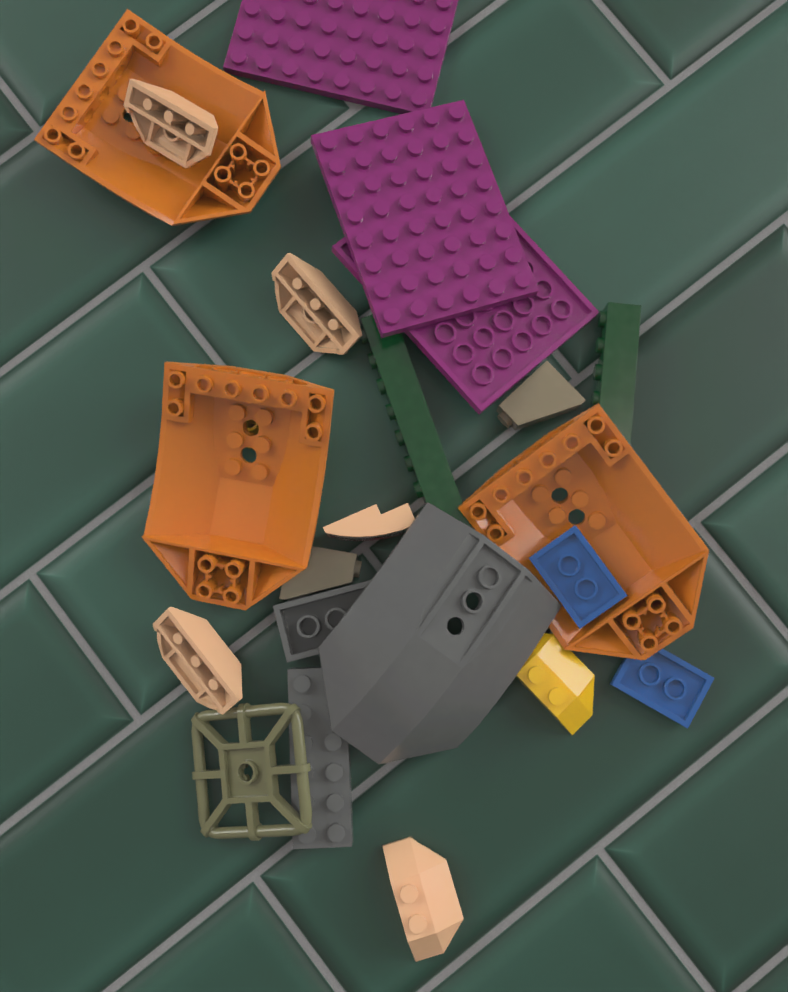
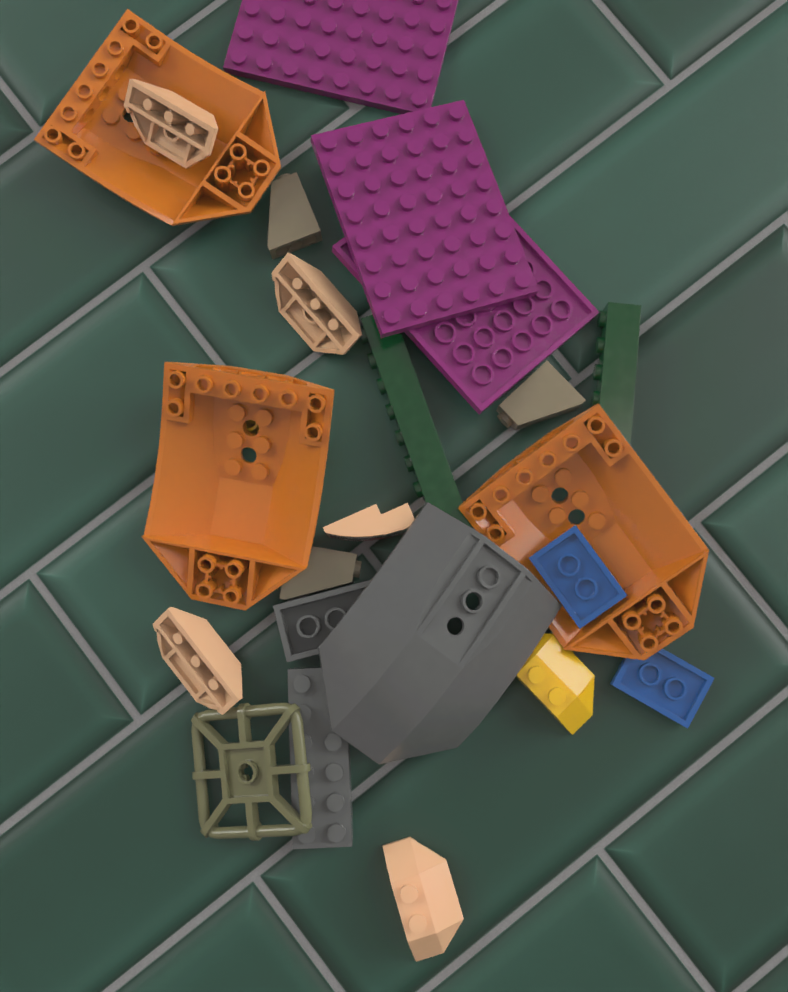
(290, 217): none -> dark tan slope

